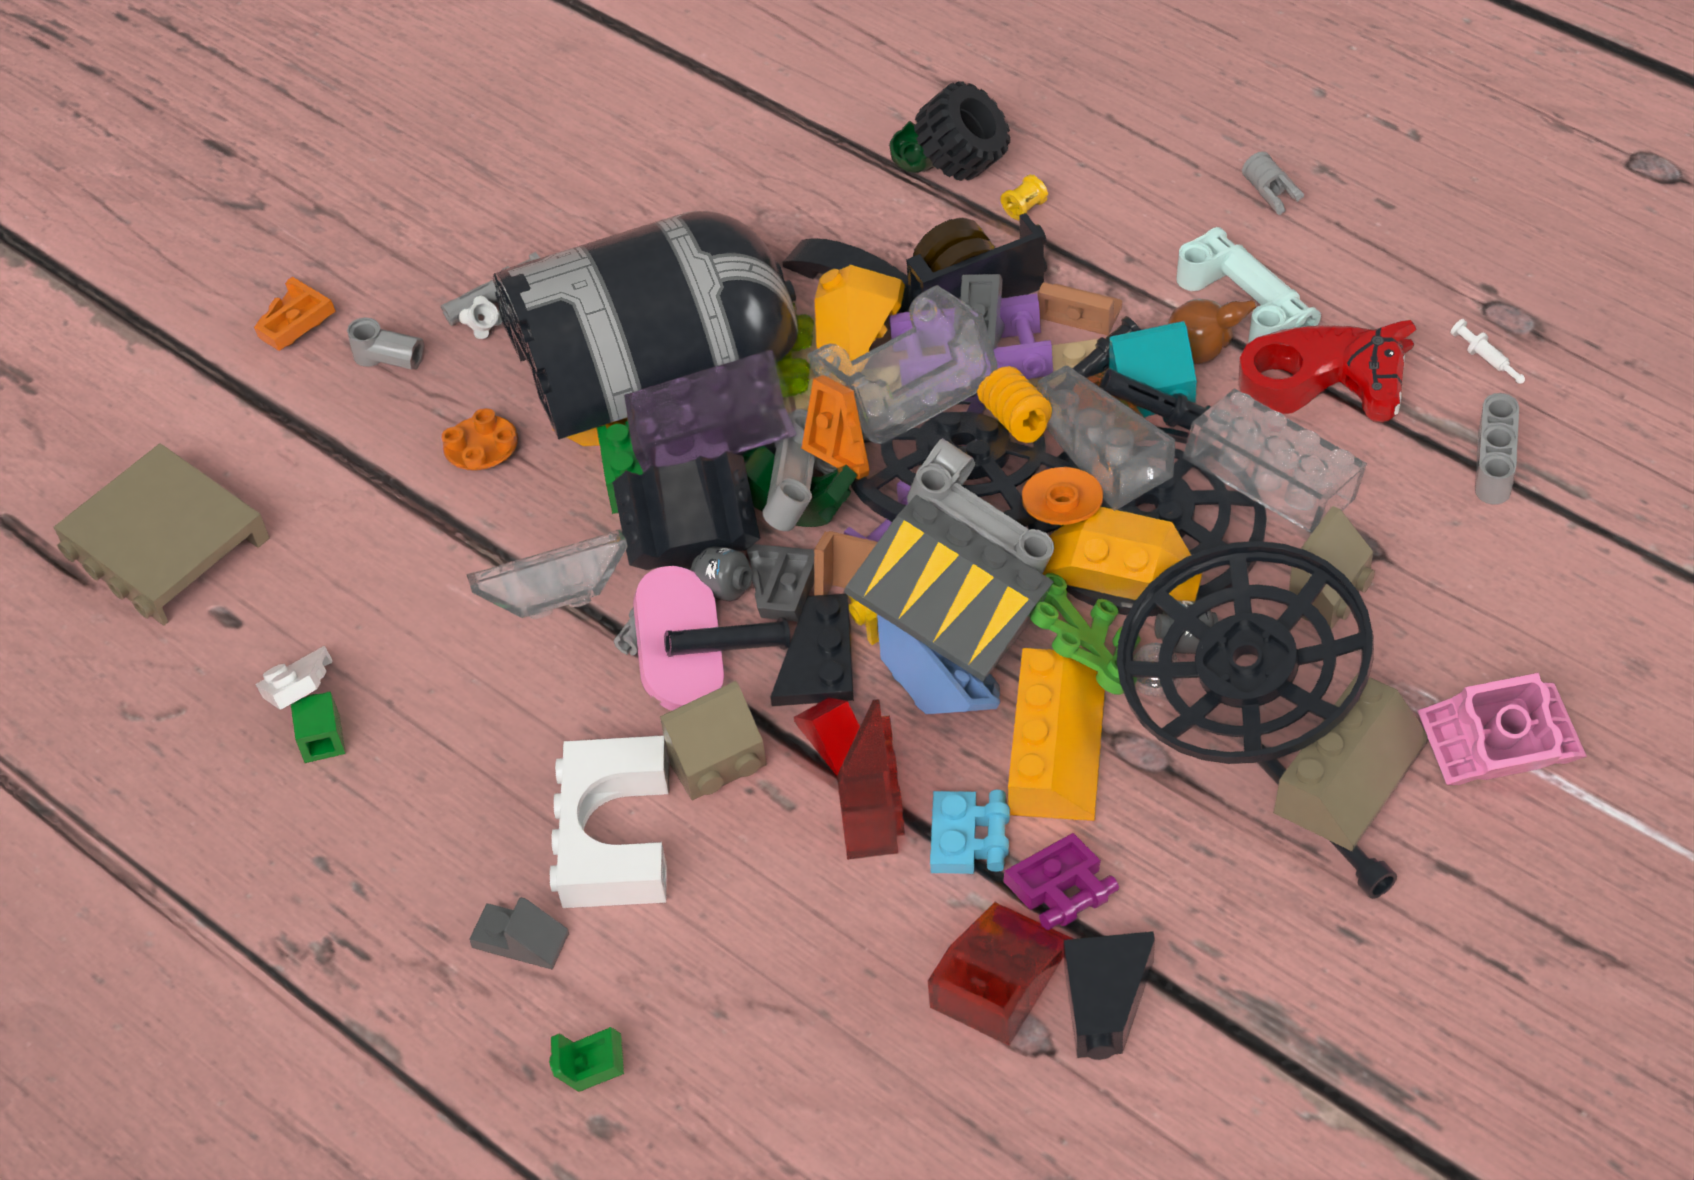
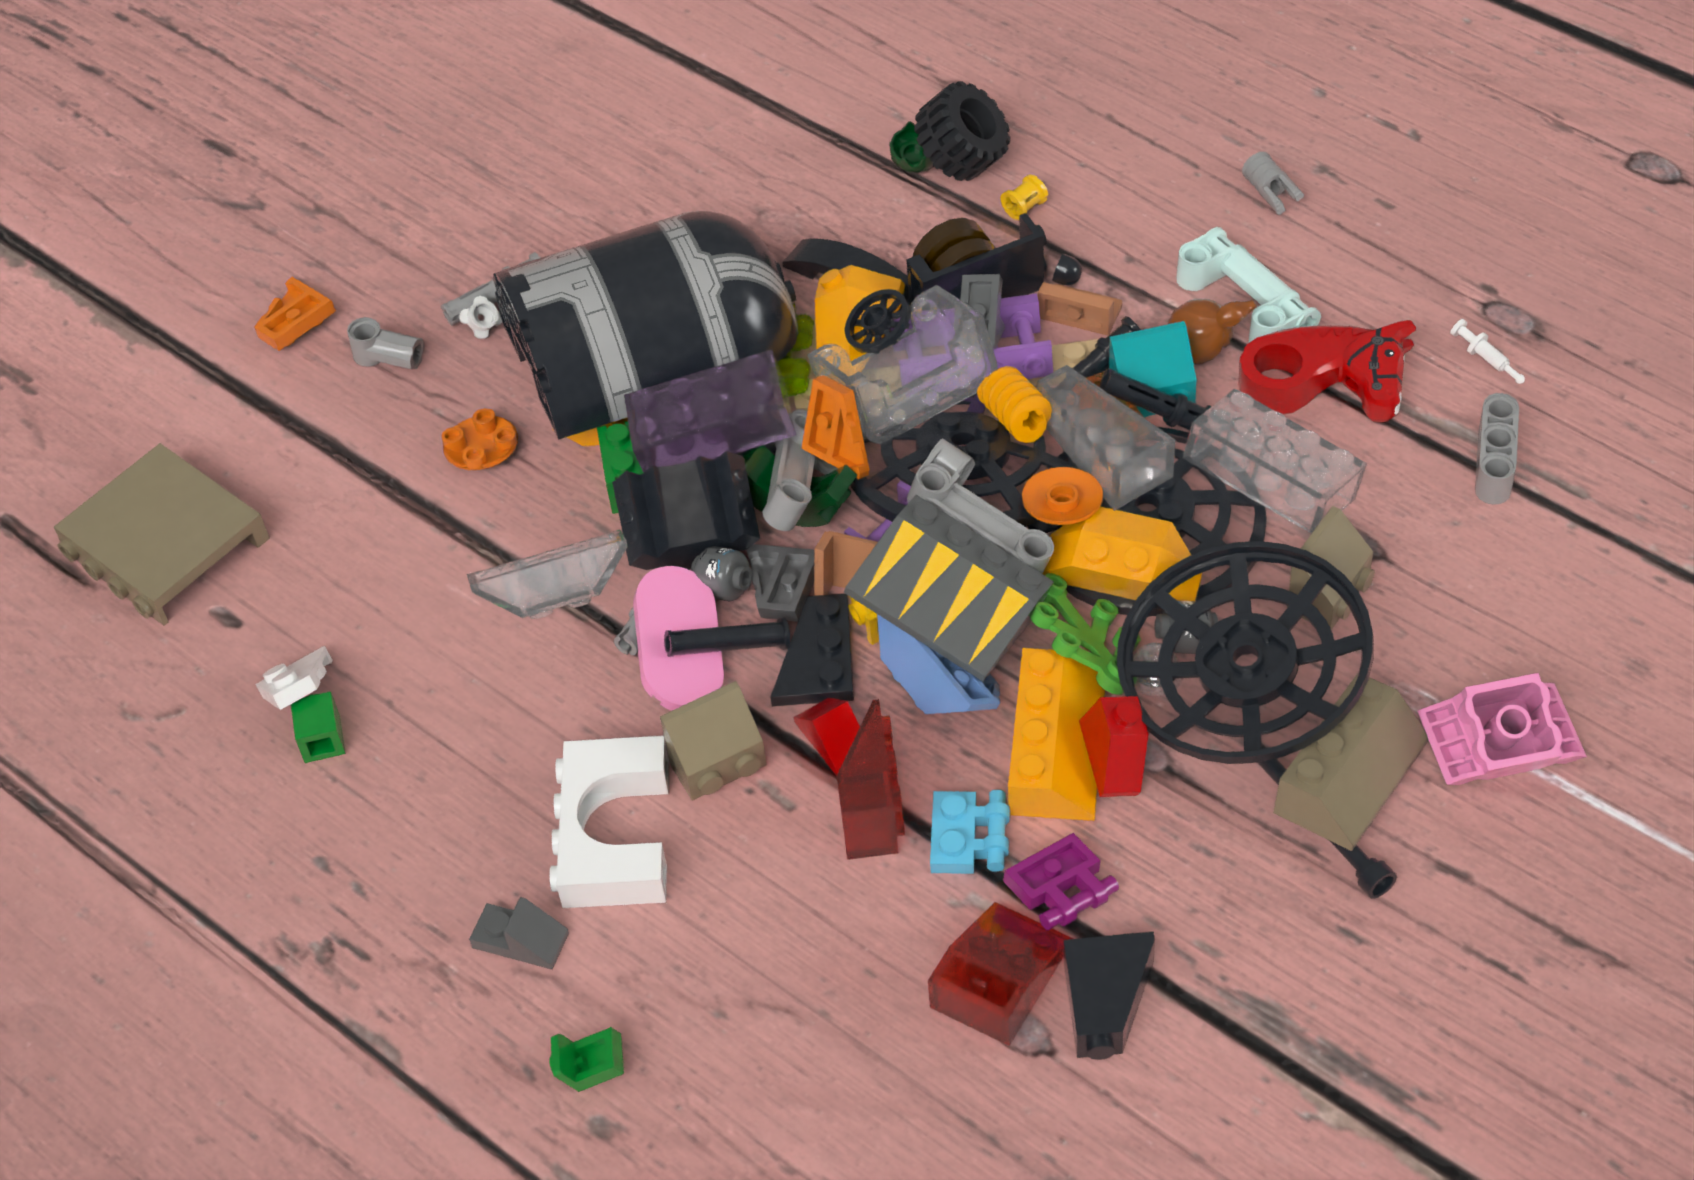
(878, 321): none -> black wheel
(1067, 270): none -> black hinge
(1116, 745): none -> red slope

